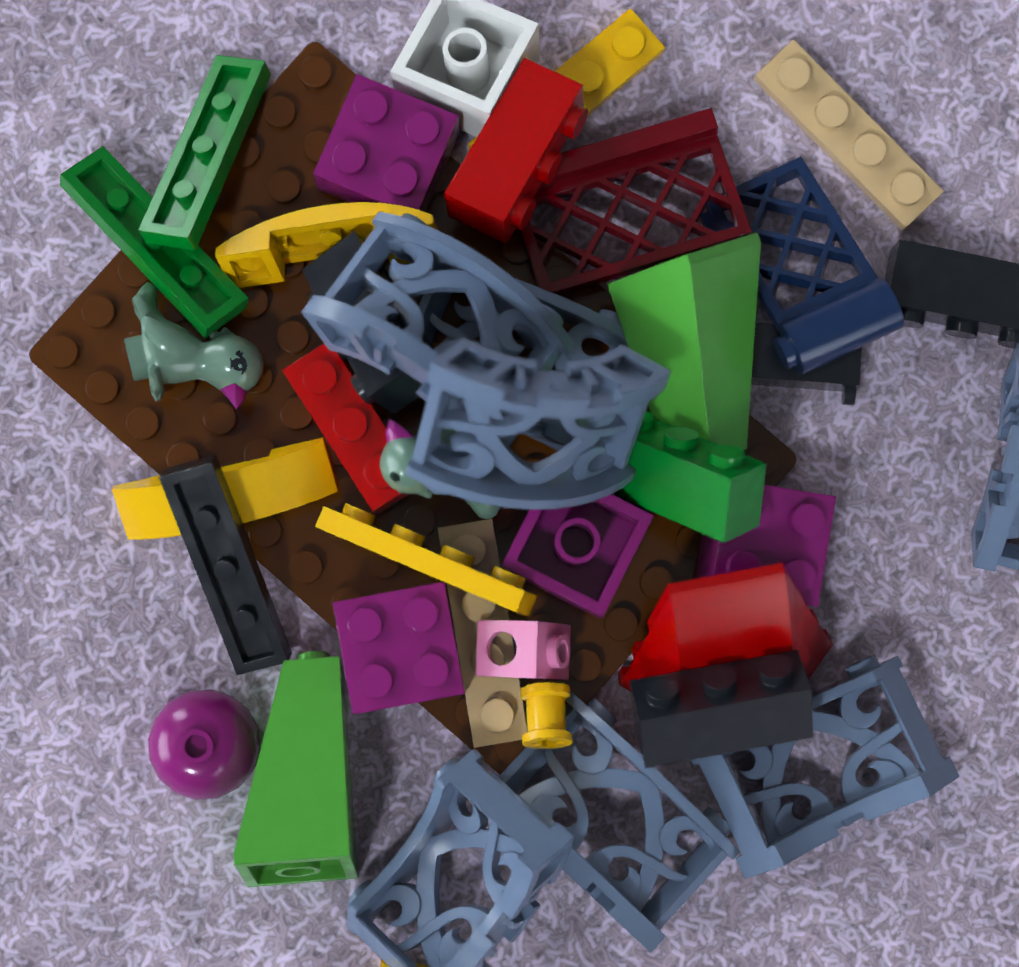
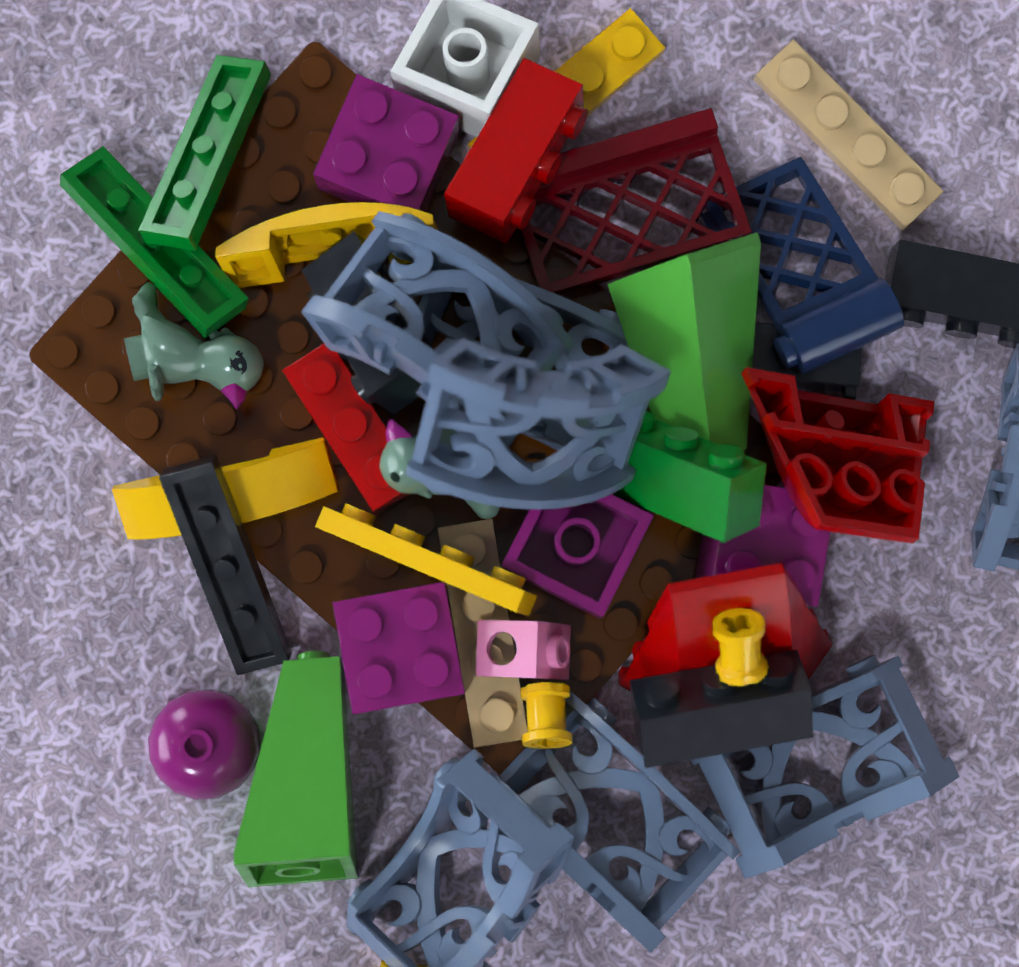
(740, 646): none -> yellow bush
(844, 459): none -> red wedge

